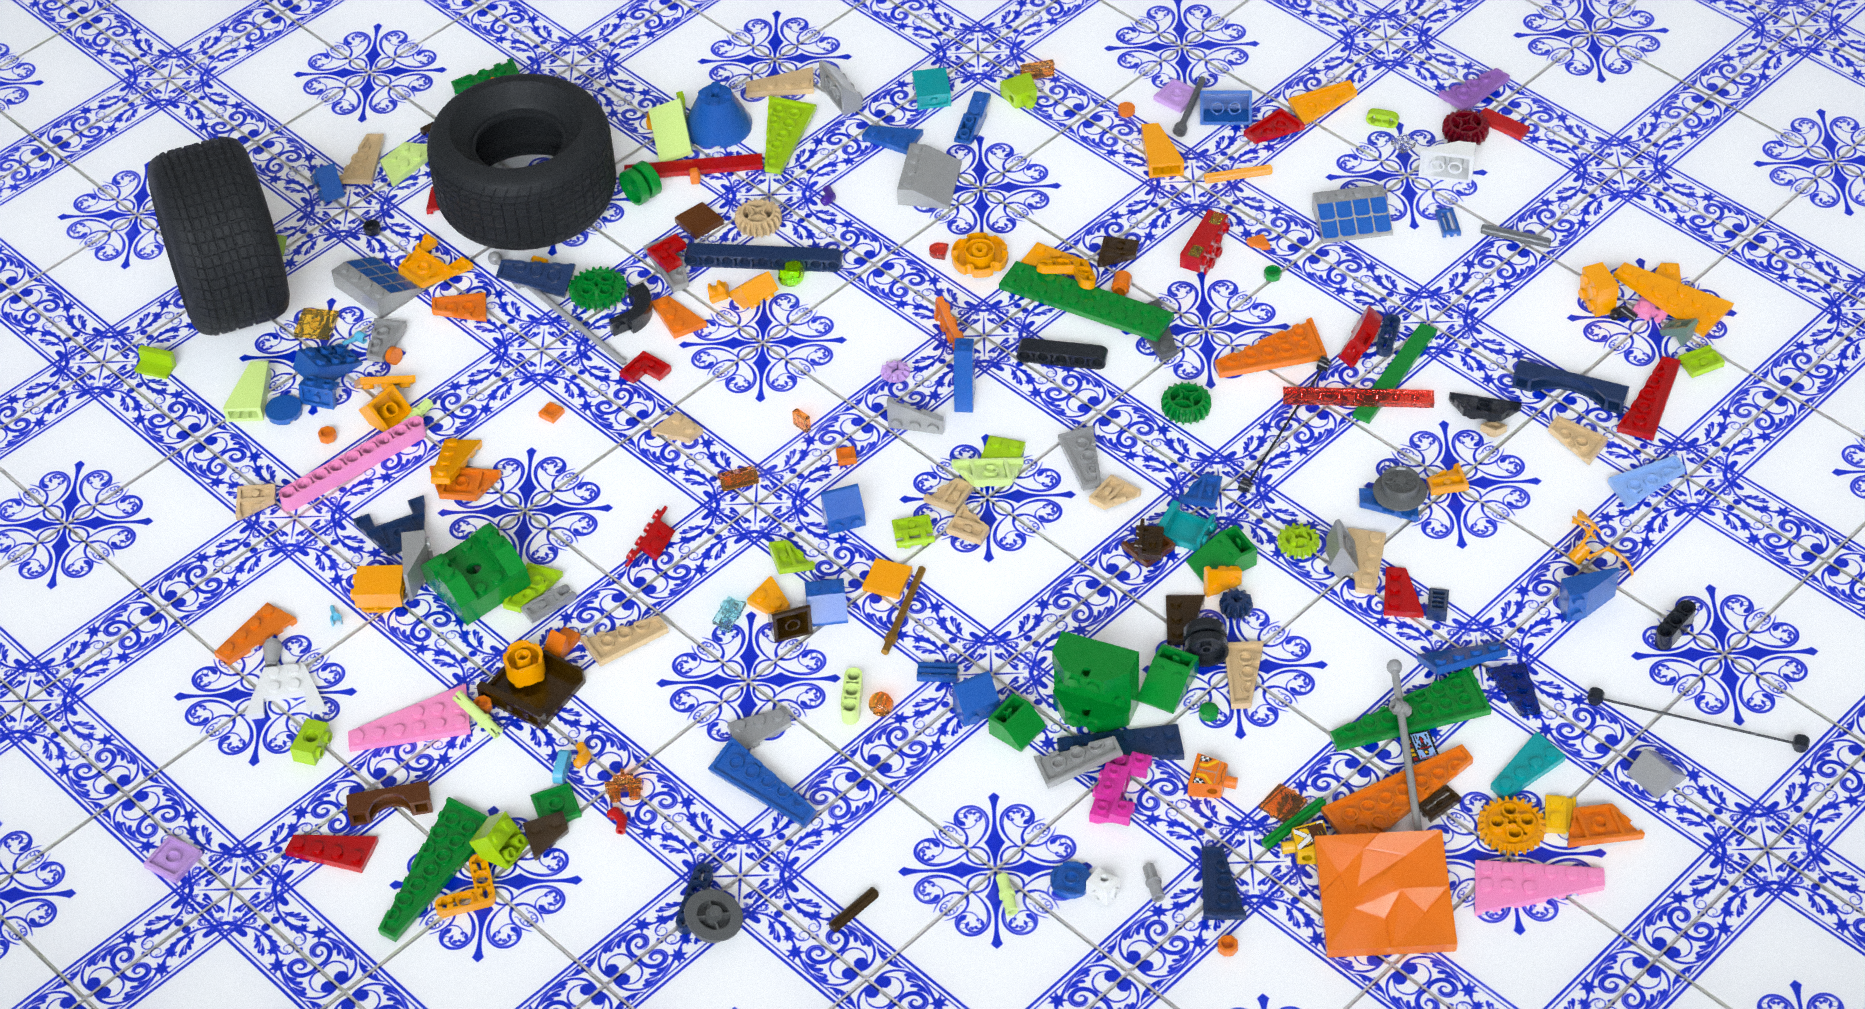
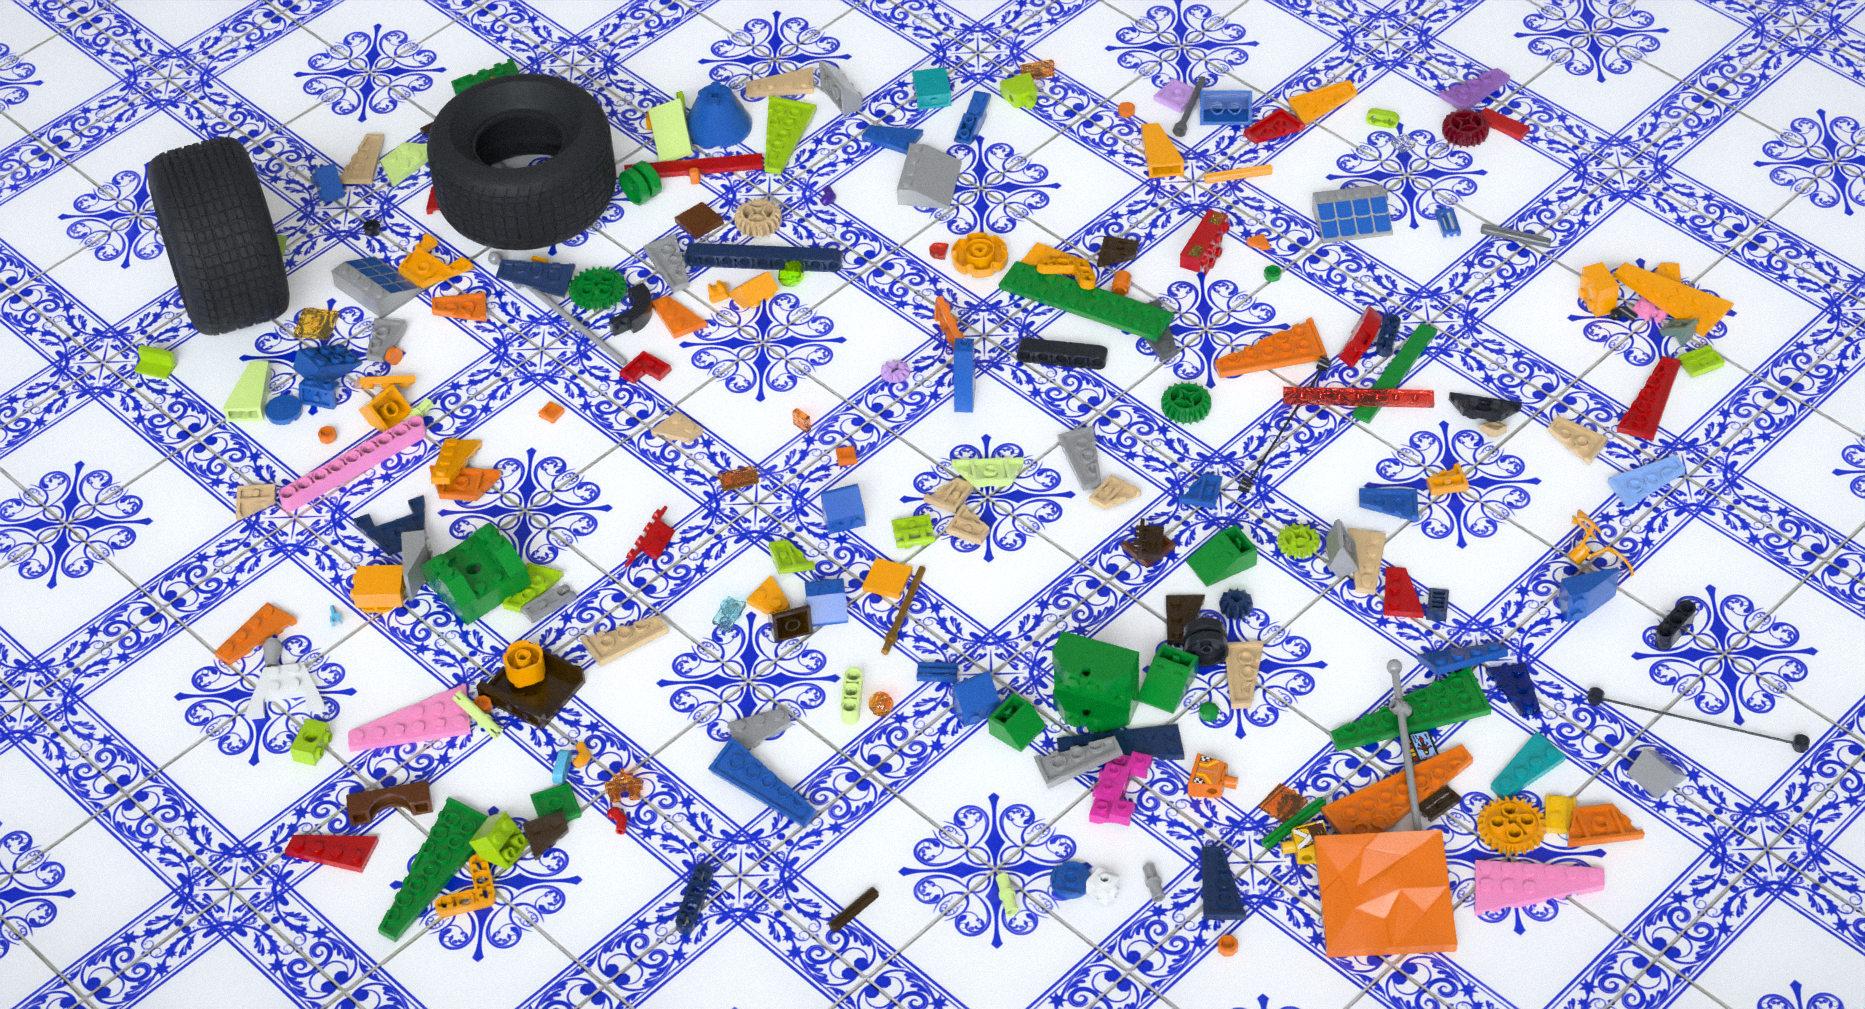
(173, 859): lavender tile -> none
(359, 336): medium azure hand -> none
(561, 642): orange slope -> none
(665, 252): red plate -> none
(713, 916): dark grey wheel -> none
(907, 418): light grey wing -> none
(1003, 448): lime wing -> none
(1187, 529): teal panel -> none
(1221, 579): light orange wing -> none
(1400, 489): dark grey wheel -> none
(1448, 161): white slope -> none
(1534, 377): dark blue arch -> none

